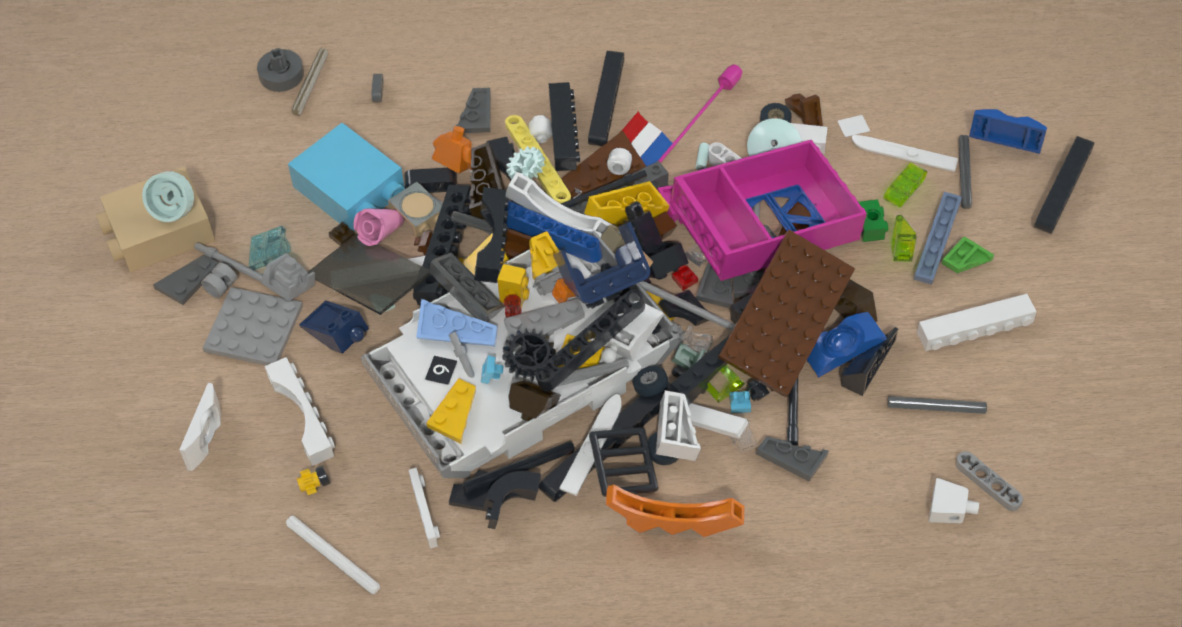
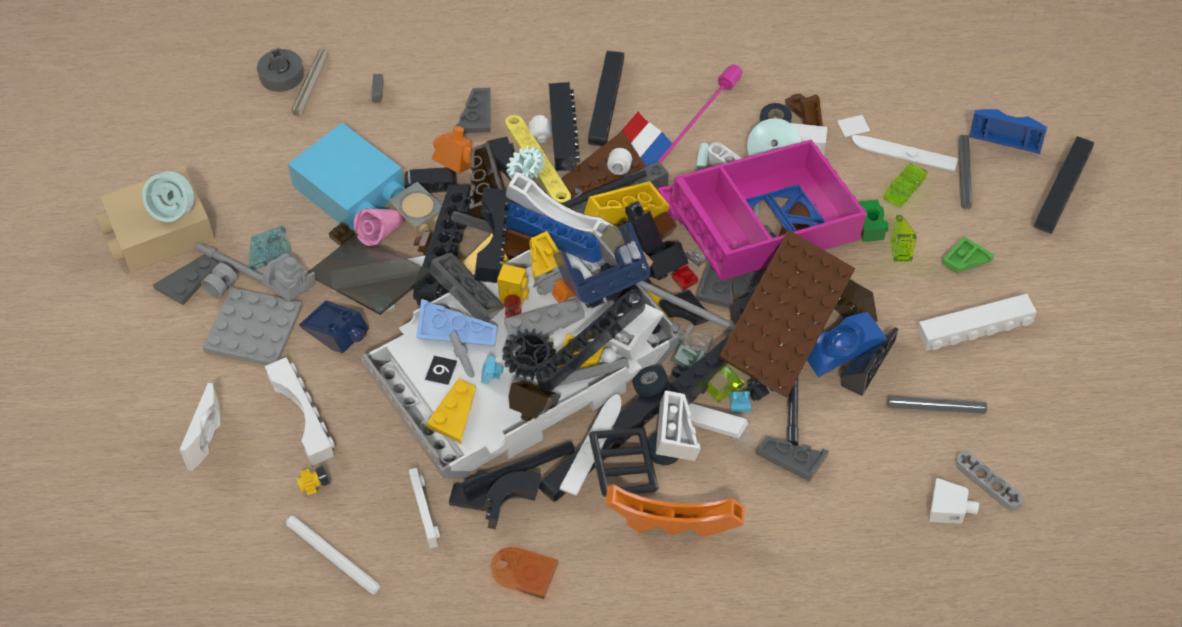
(525, 571): none -> clear orange tile
(937, 238): sand blue plate -> none

